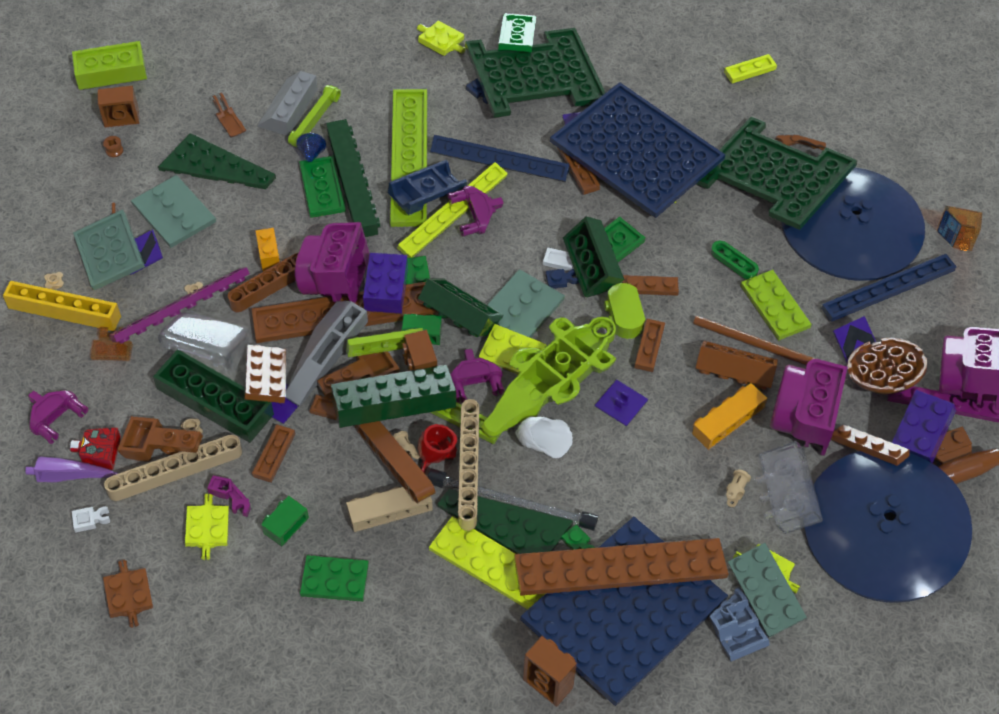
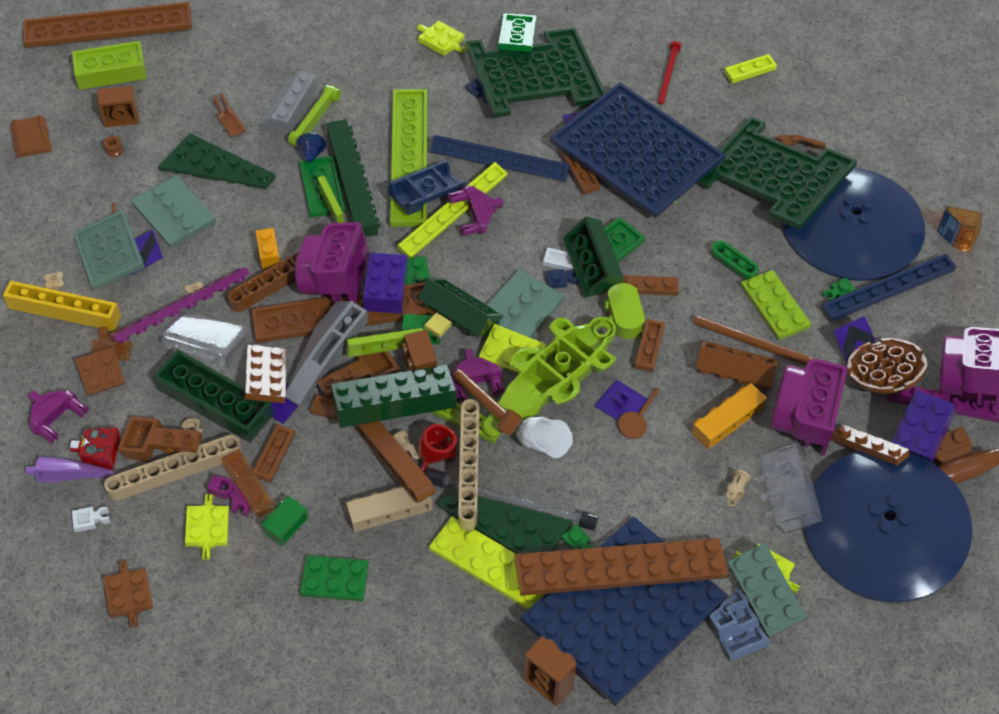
(30, 136): none -> dark orange slope
(100, 371): none -> dark orange plate
(107, 24): none -> dark orange plate
(248, 483): none -> clear orange plate
(330, 200): none -> lime tile
(438, 325): none -> light yellow tile
(507, 419): none -> dark orange piece
(632, 423): none -> dark orange piece
(675, 47): none -> red bar
(839, 289): none -> green plate

